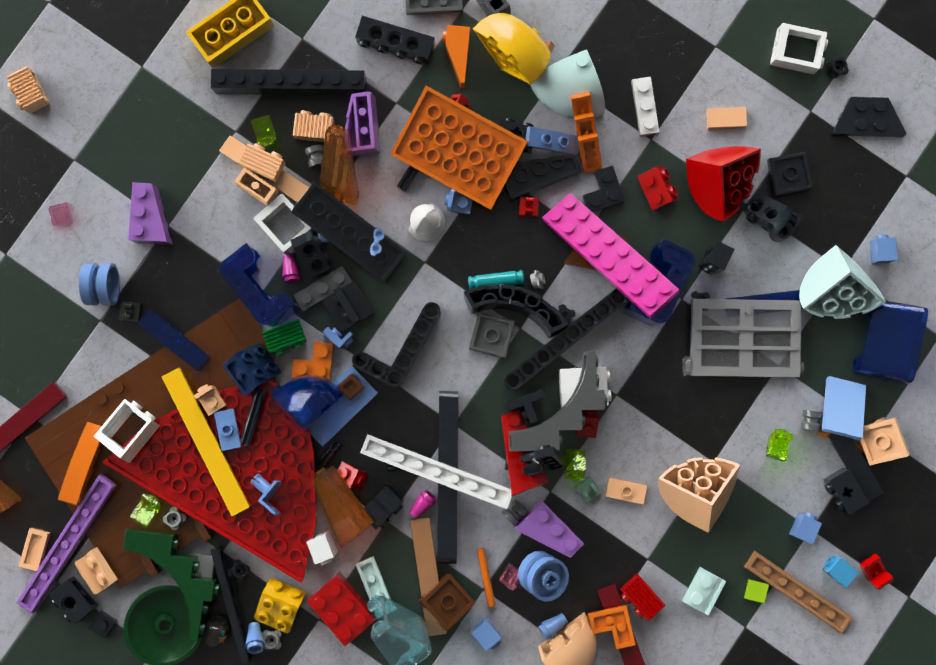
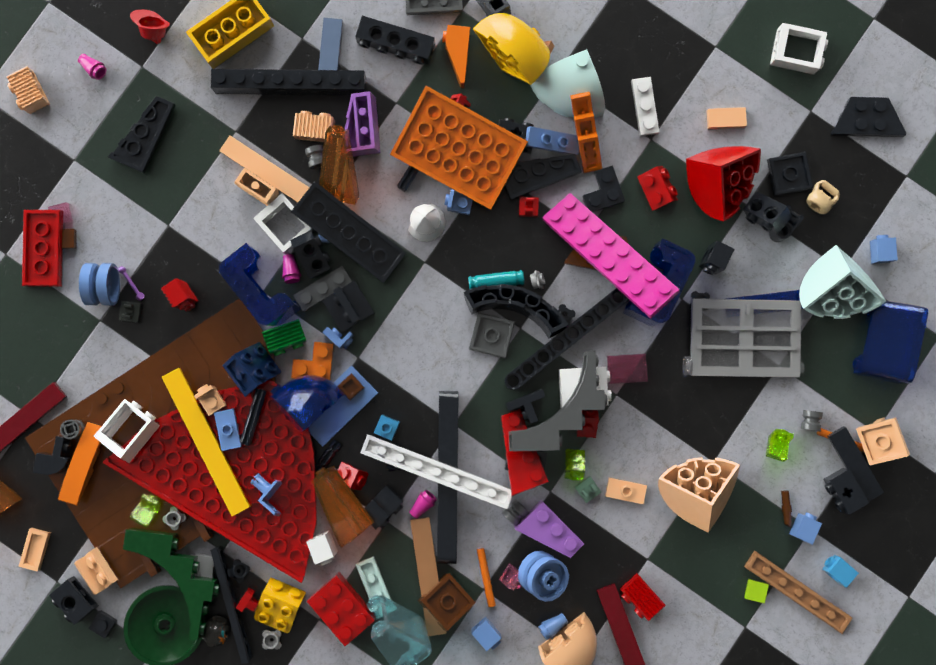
(42, 248): none -> red tile
(54, 463): none -> black brick
(66, 543): medium lavender tile -> none
(69, 239): none -> reddish brown tile
(75, 426): none -> dark grey wheel
(93, 67): none -> dark pink cone
(140, 296): none -> medium lavender hinge
(144, 136): none -> black wing
(147, 216): medium lavender wedge -> none
(150, 24): none -> red piece
(174, 340): clear blue tile -> none
(180, 295): none -> red brick
(248, 601): none -> red tile
(254, 640): medium blue cone -> none
(262, 163): light nougat brick -> none
(264, 130): clear neon green bracket -> none
(330, 44): none -> sand blue tile
(376, 247): light blue piece -> none
(387, 427): none -> dark azure brick
(404, 351): black beam -> none
(545, 457): black plate -> none
(617, 621): orange plate -> none
(627, 368): none -> clear pink plate
(704, 591): light aqua plate -> none
(786, 508): none -> reddish brown piece
(820, 201): none -> tan piece
(843, 67): black plate -> none
(844, 408): light blue tile -> none
(876, 572): red bracket -> none

